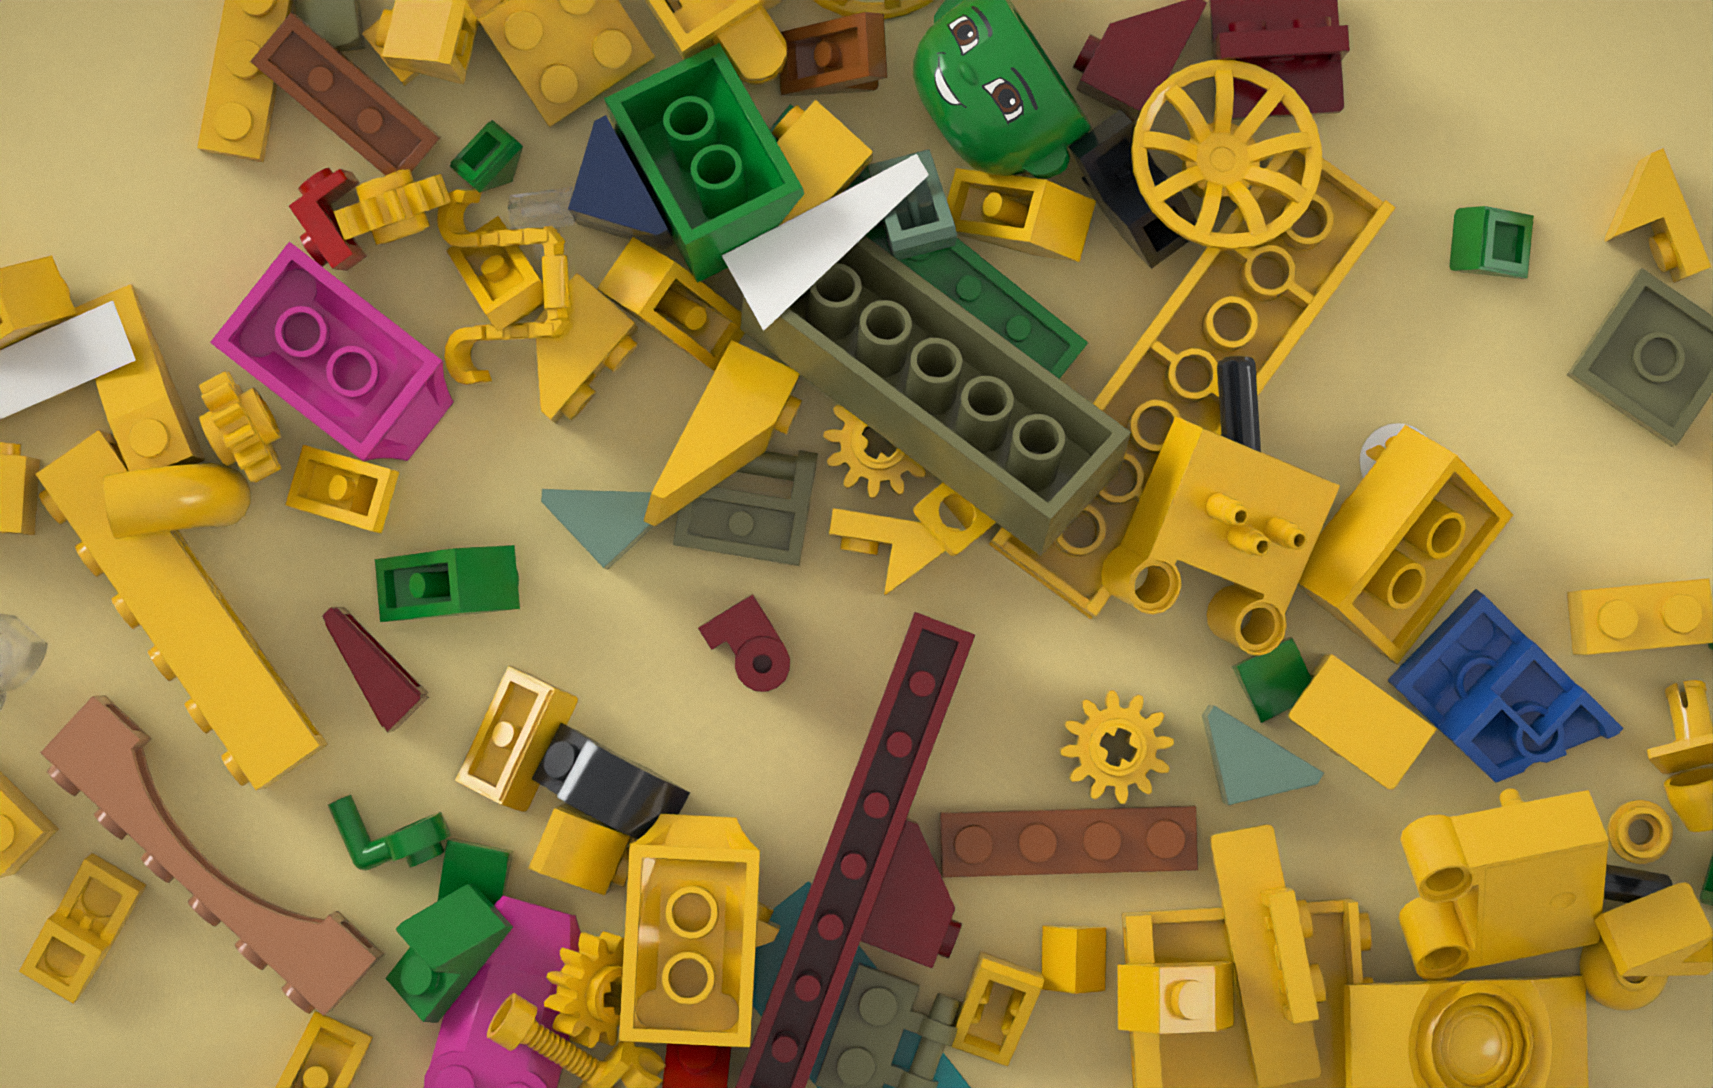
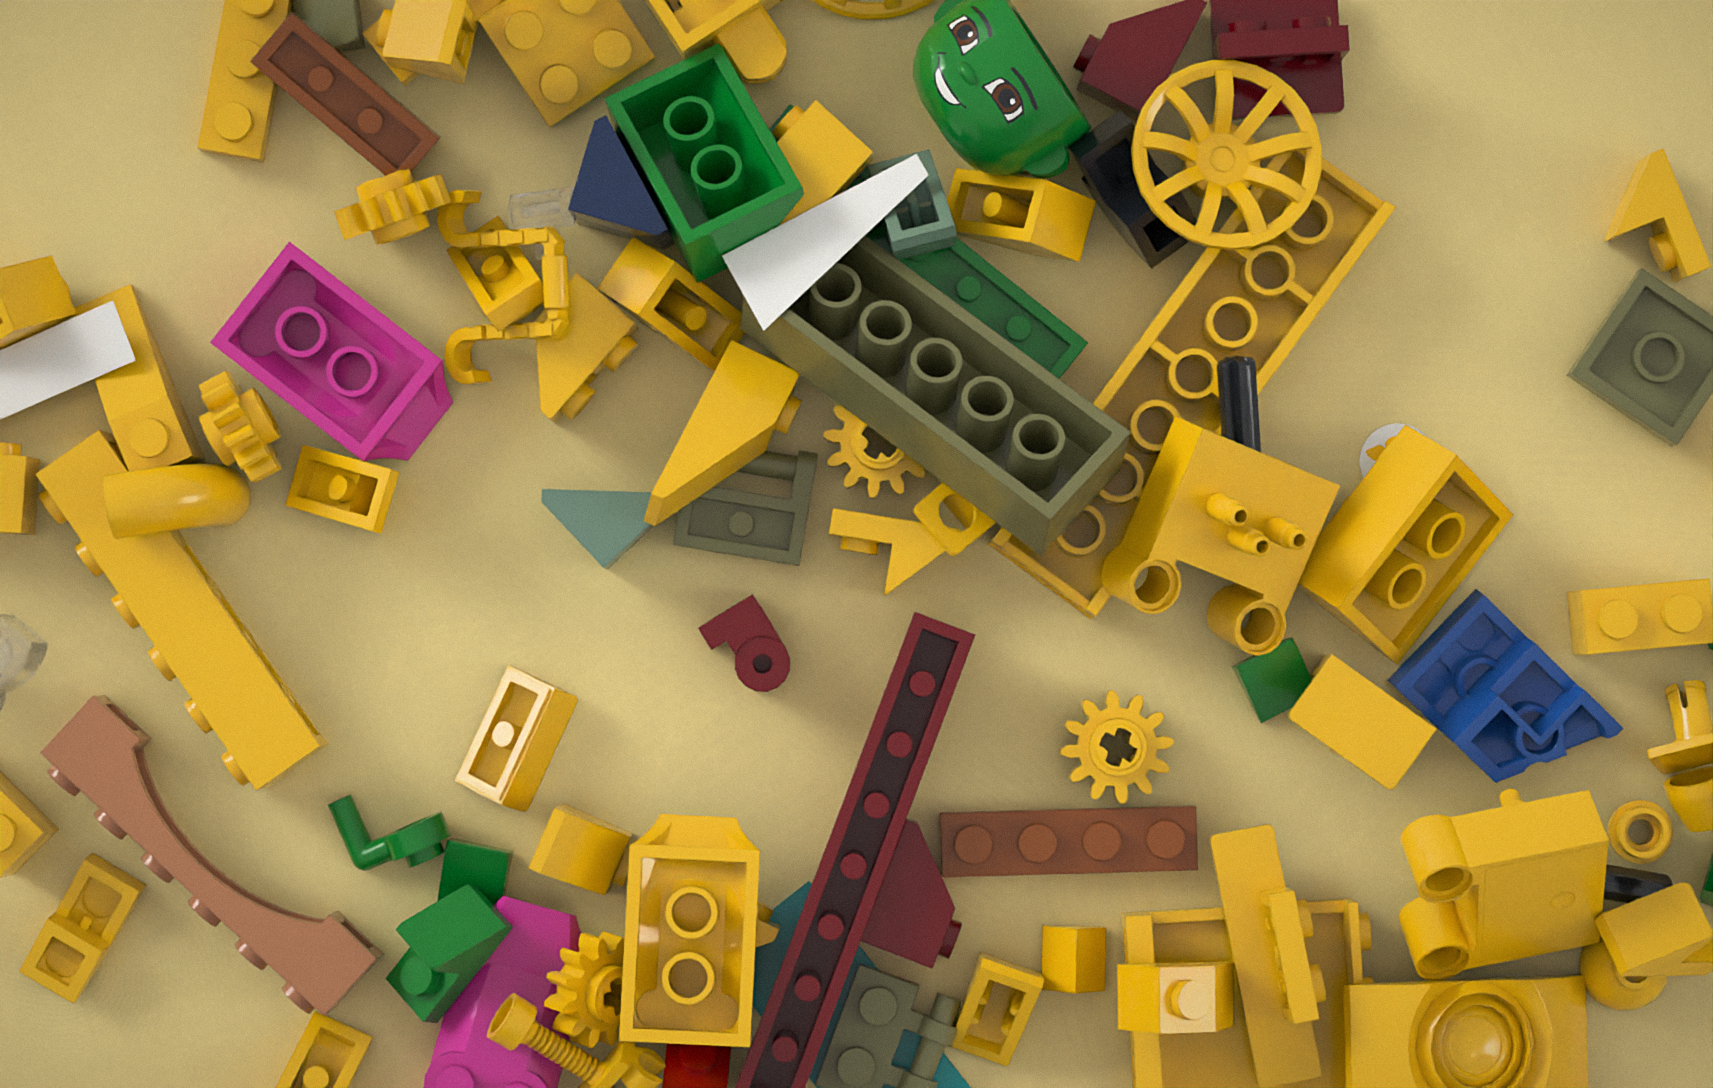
(316, 215): red bracket -> none
(383, 680): dark red slope -> none
(447, 583): green slope -> none
(488, 158): green slope -> none
(606, 783): black brick -> none
(835, 56): dark orange slope -> none
(1250, 763): sand green slope -> none
(1491, 242): green slope -> none

